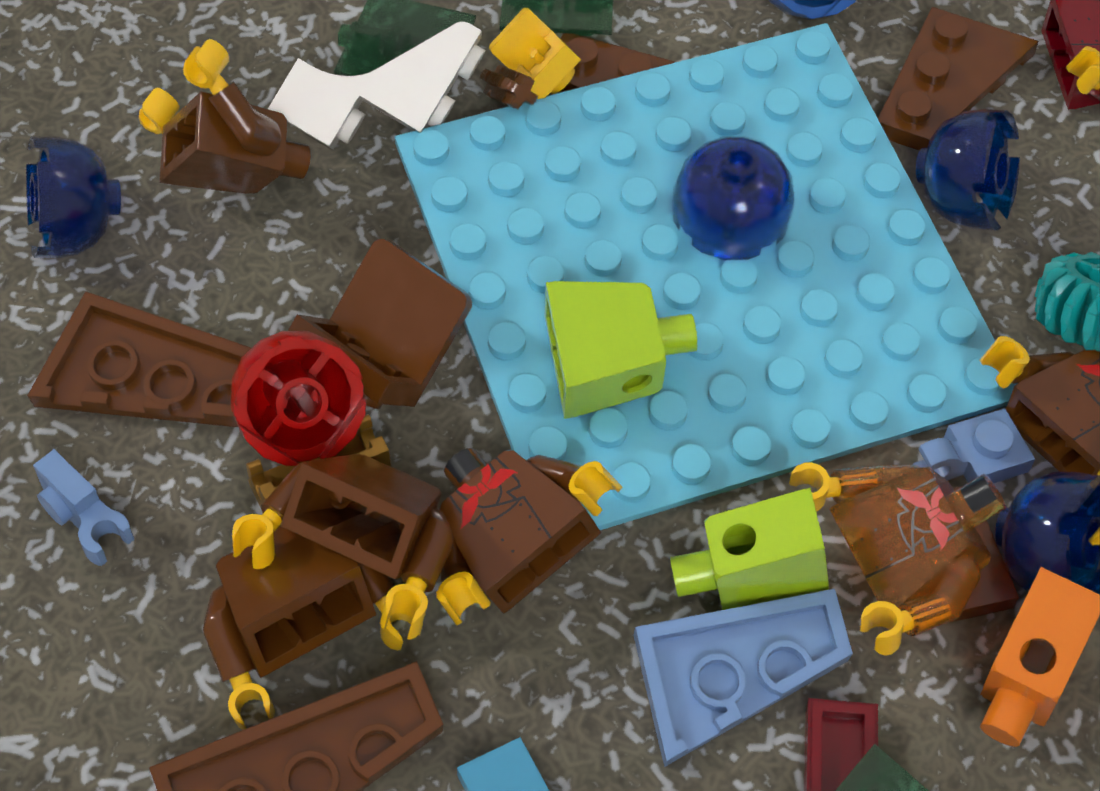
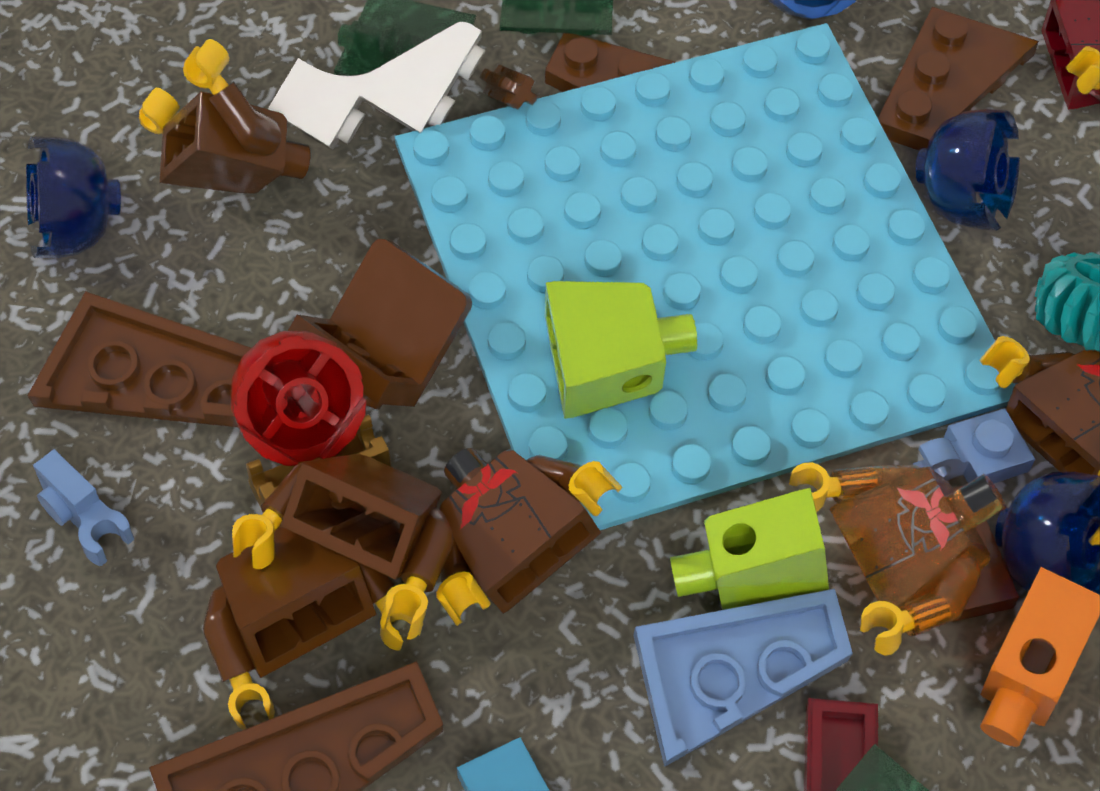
(537, 52): yellow bracket -> none
(733, 197): clear blue cylinder -> none

